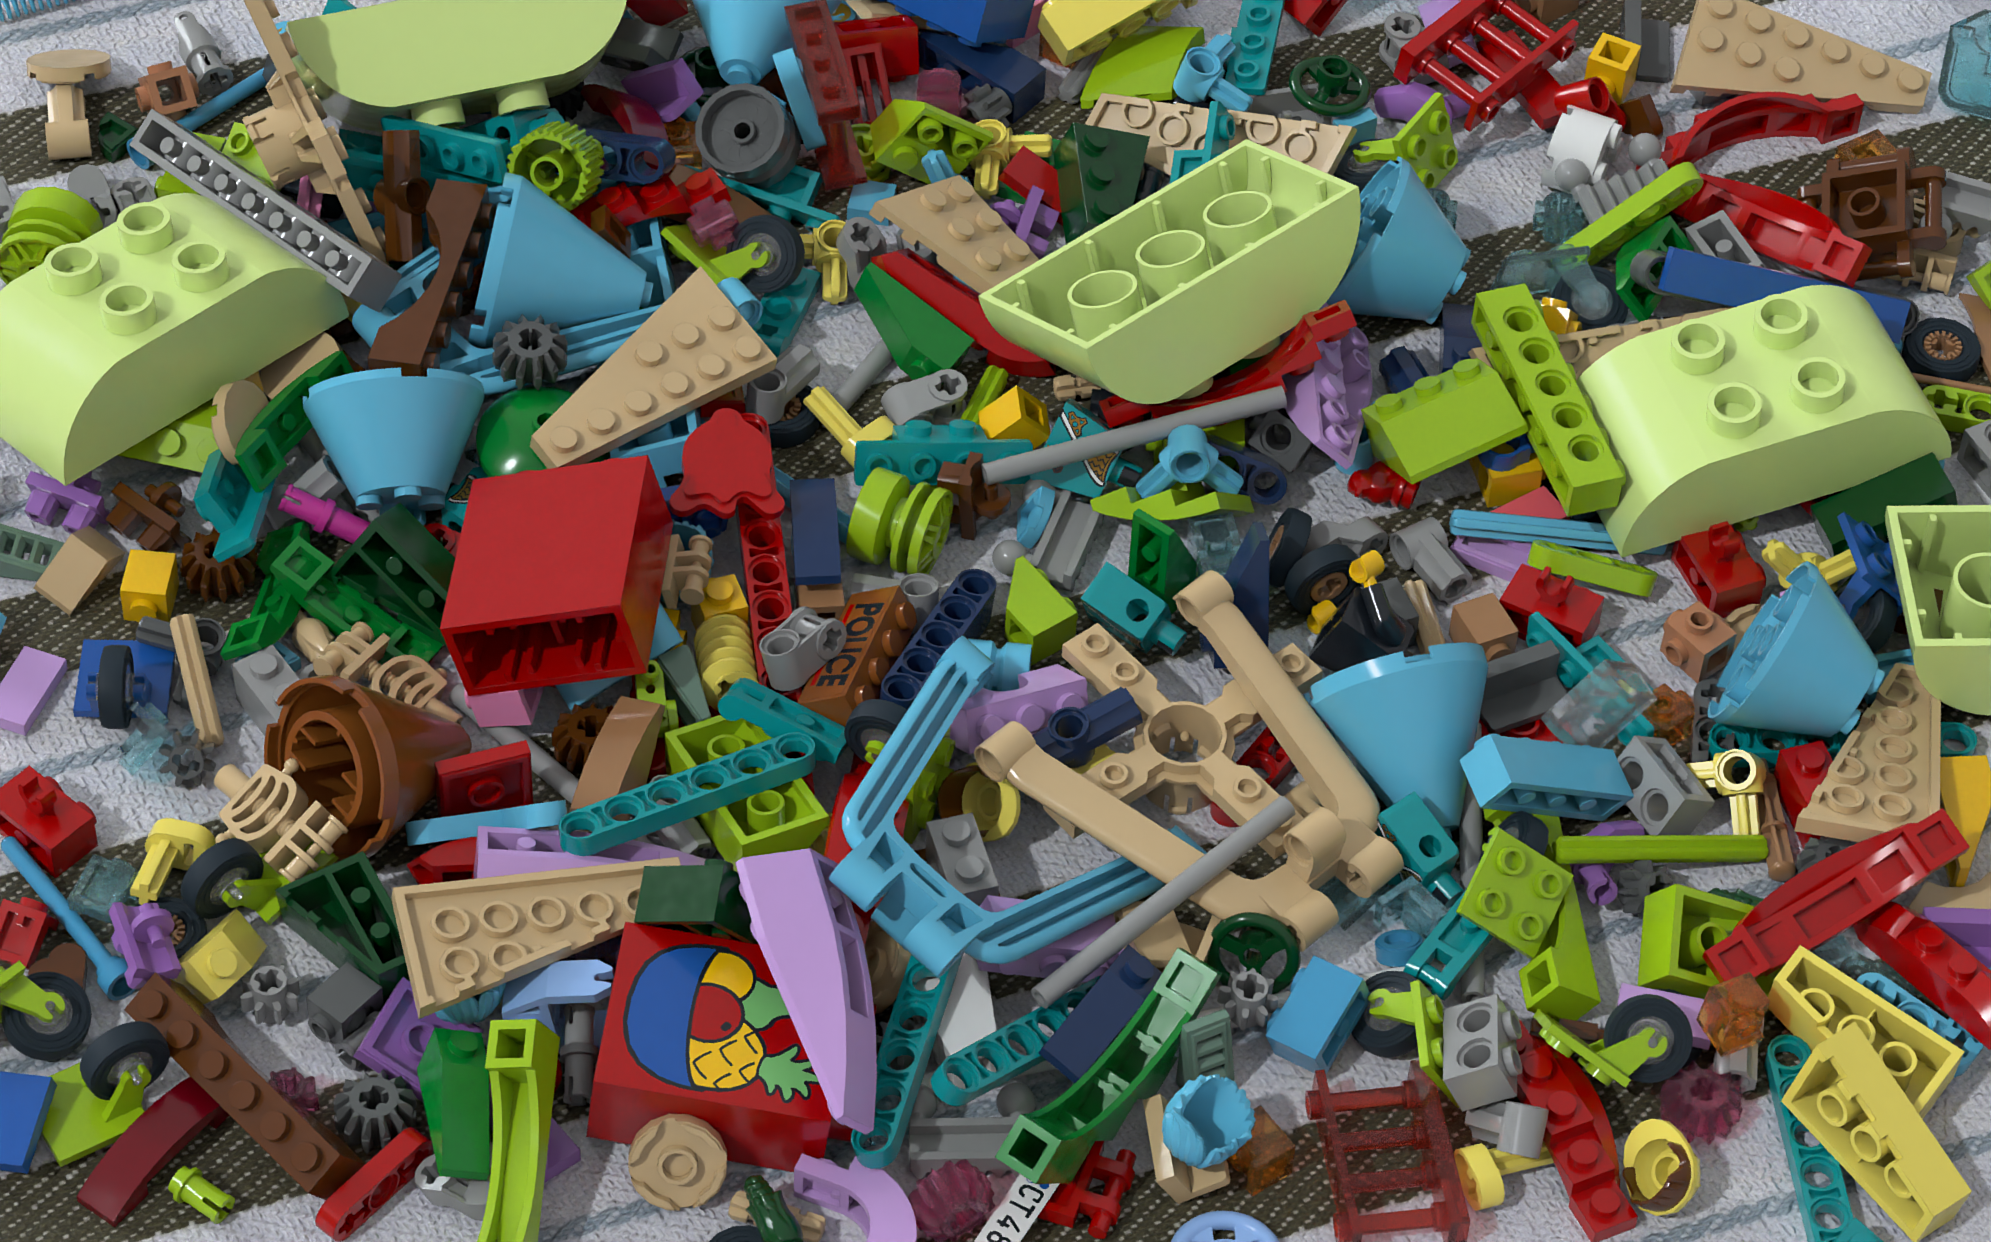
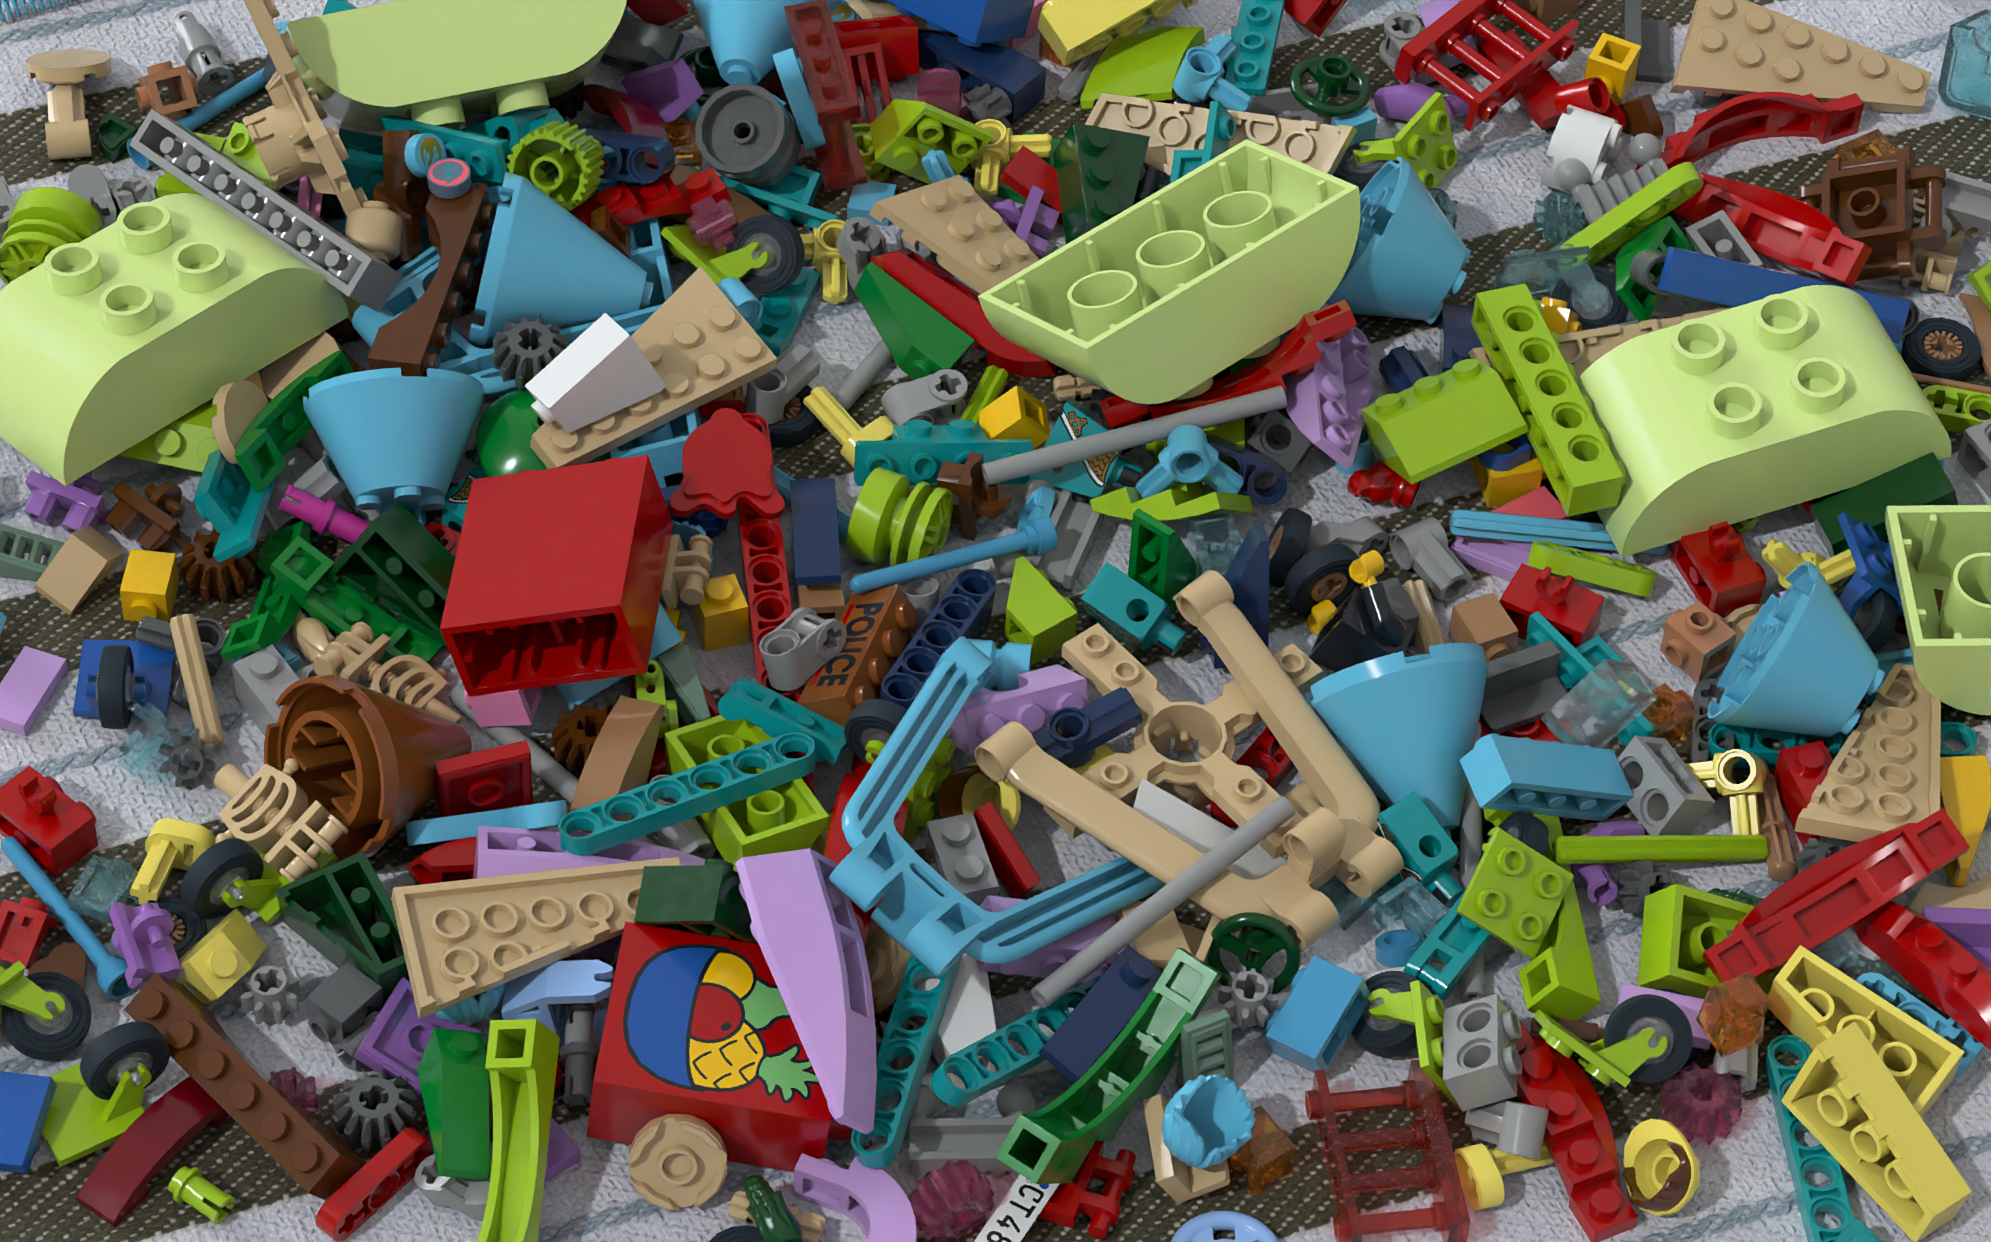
(376, 230): none -> tan head
(423, 151): none -> medium azure tile
(449, 178): none -> sand blue tile
(593, 378): none -> white slope
(723, 655): light yellow piece -> none
(1005, 853): none -> red tile
(1036, 537): none -> dark azure piece
(1199, 829): none -> white sticker

